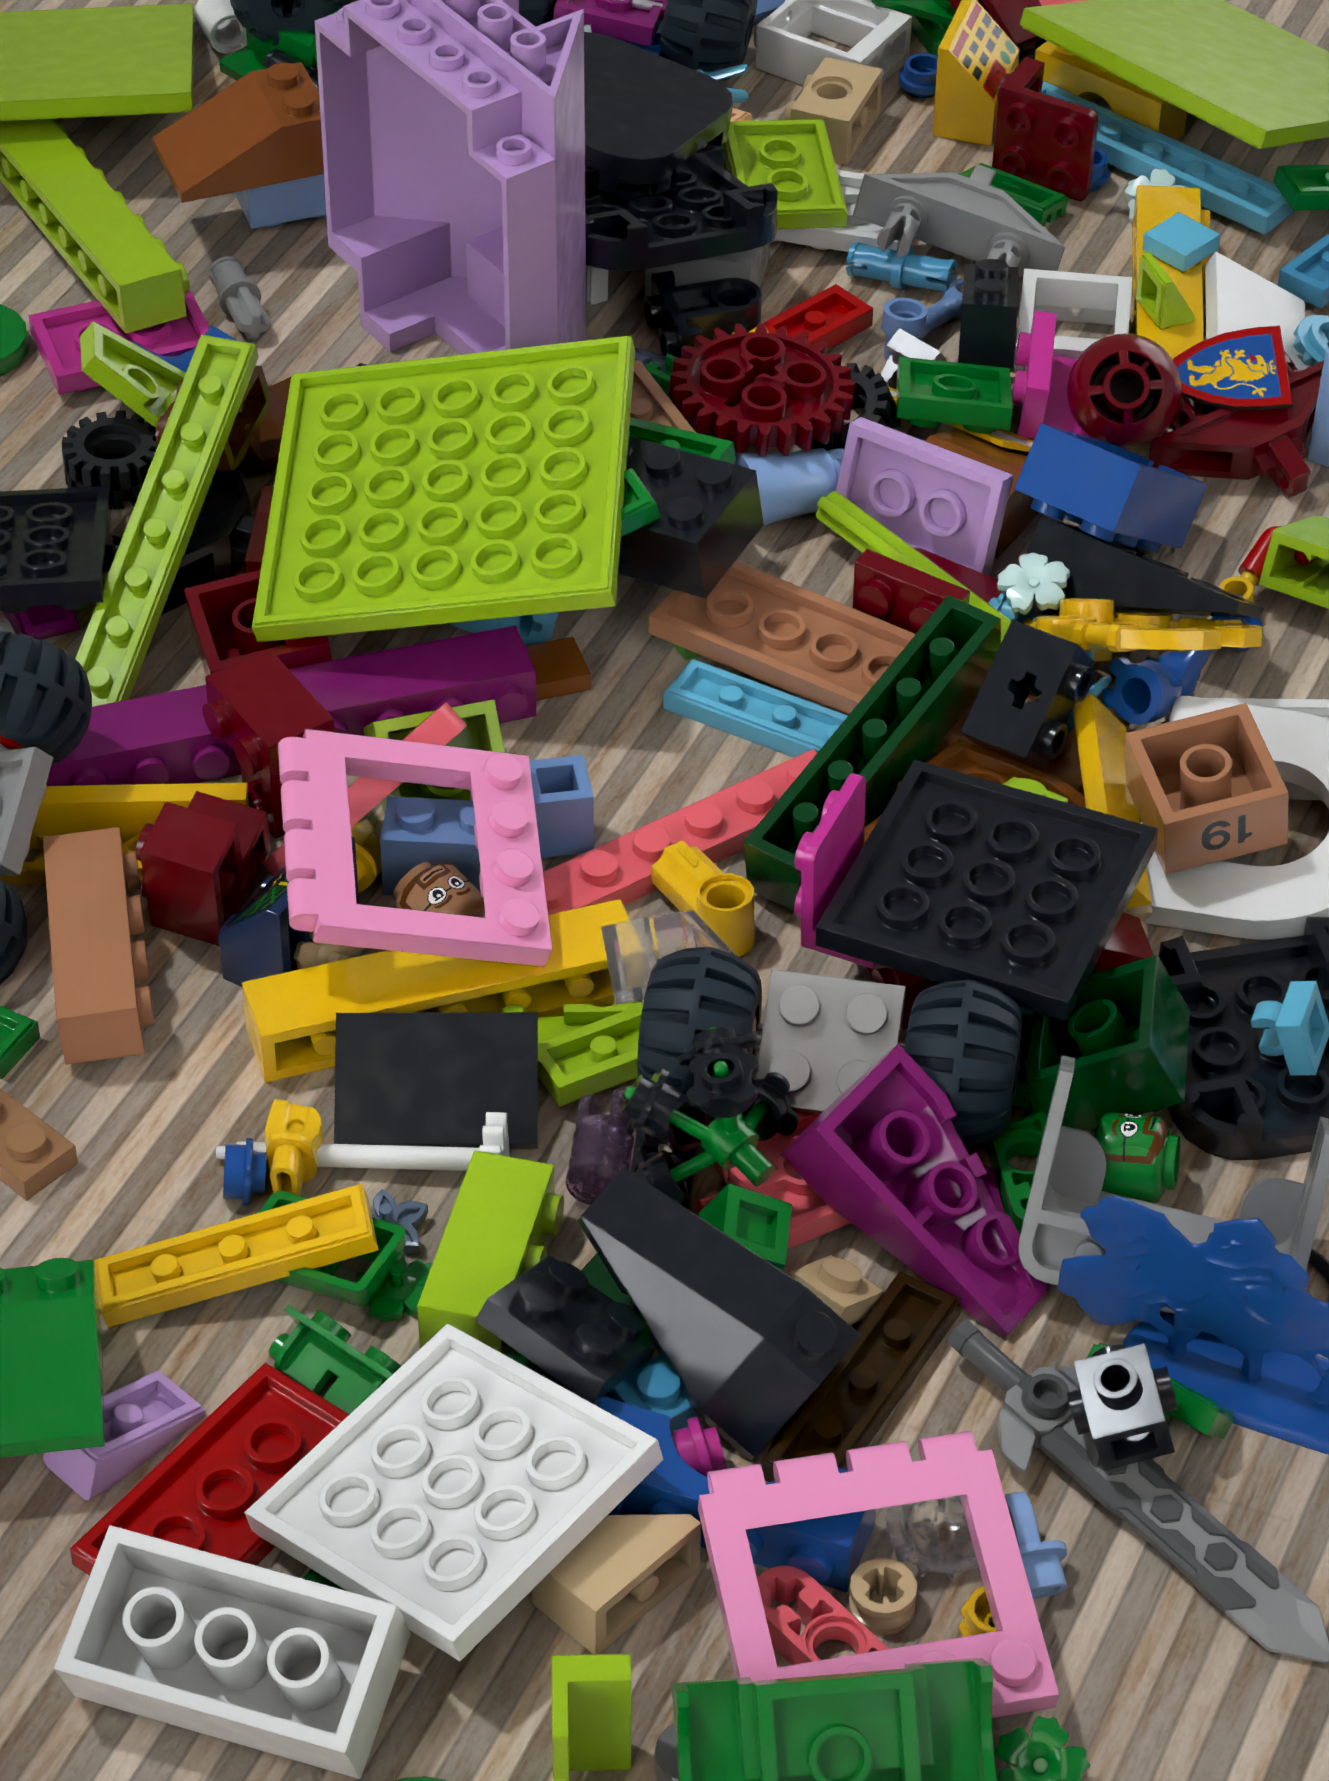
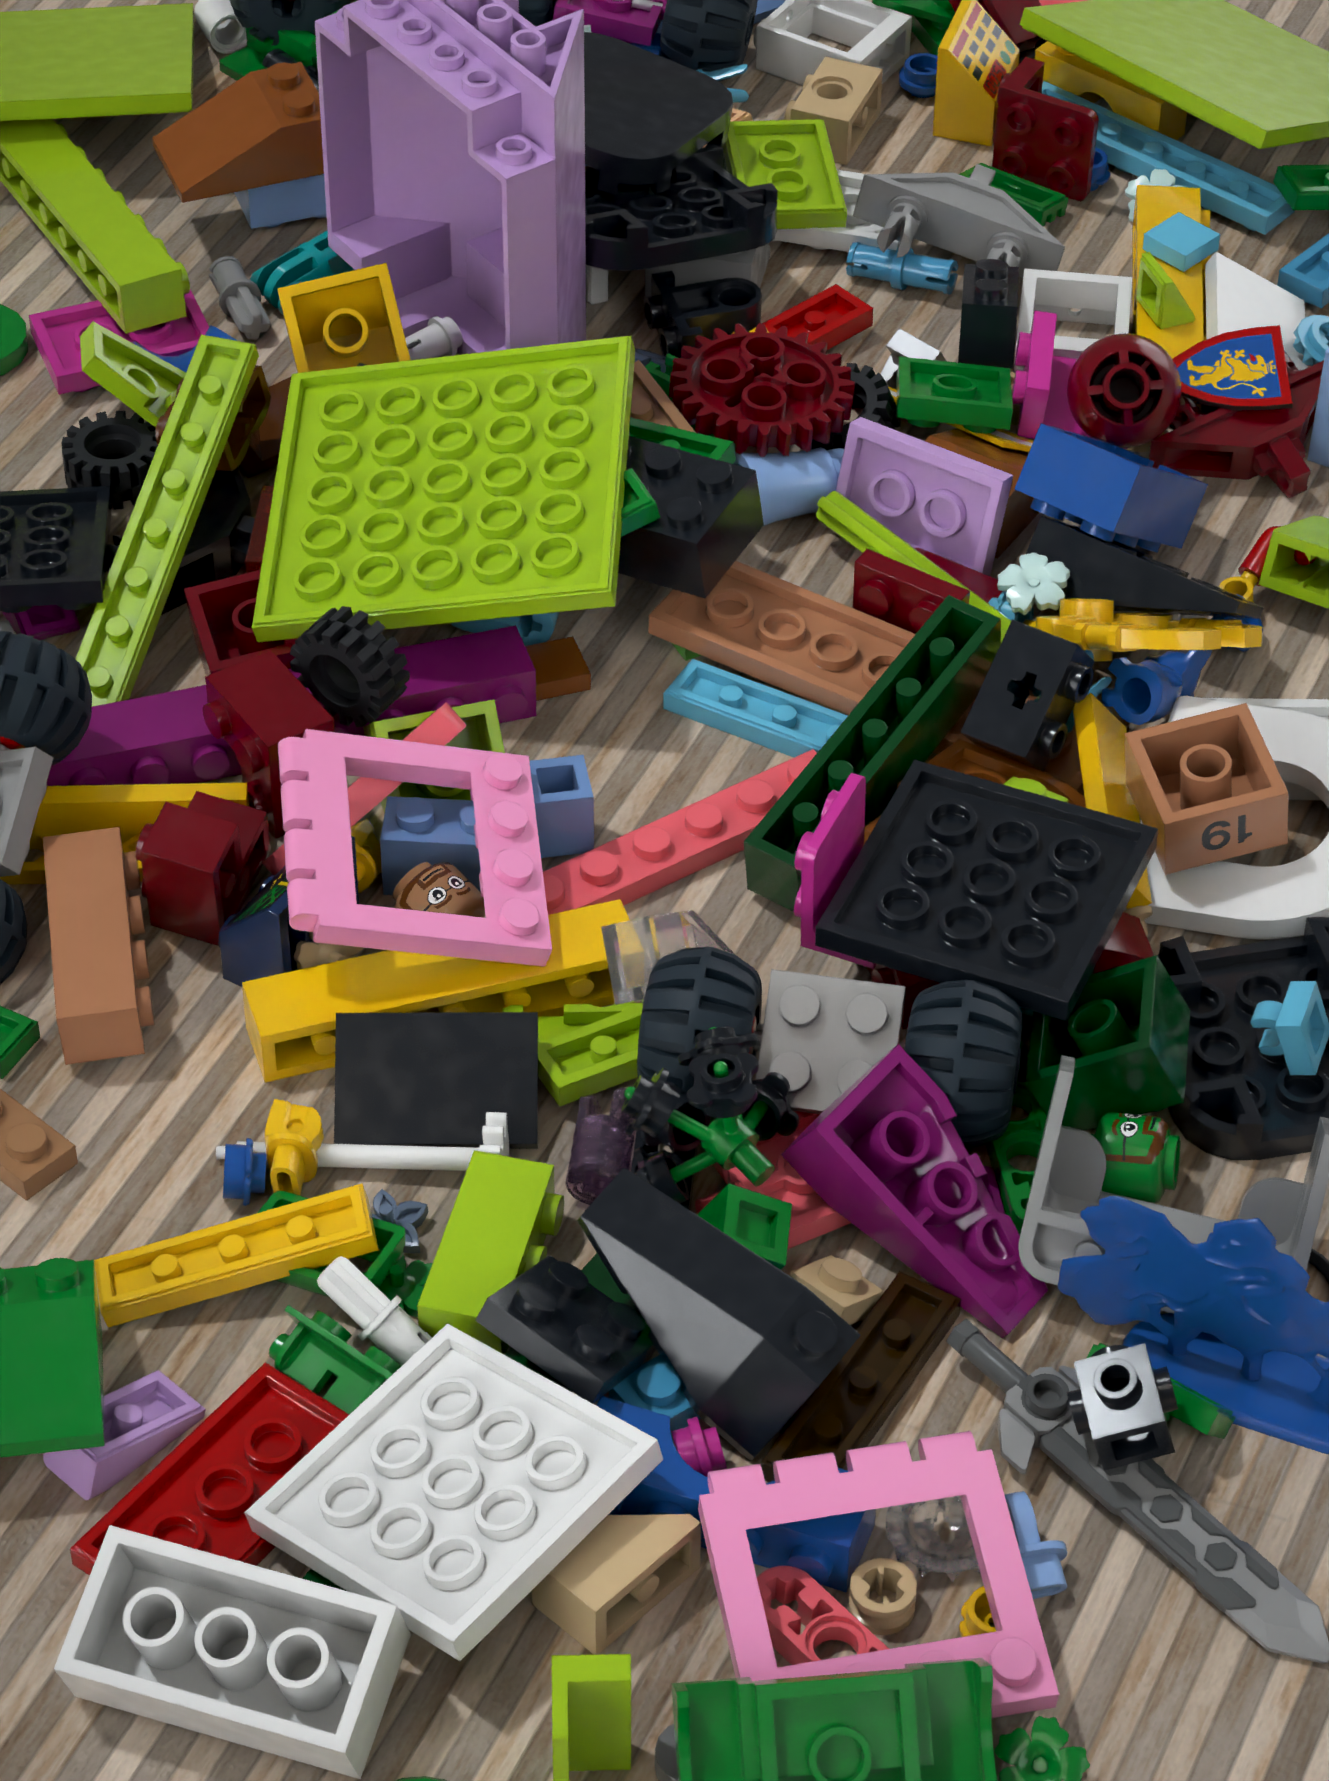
(302, 264): none -> teal arm
(344, 320): none -> yellow slope
(350, 666): none -> black tyre
(379, 1317): none -> white axle
(436, 340): none -> white pin
(717, 897): yellow piece -> none
(916, 318): medium blue brick -> none

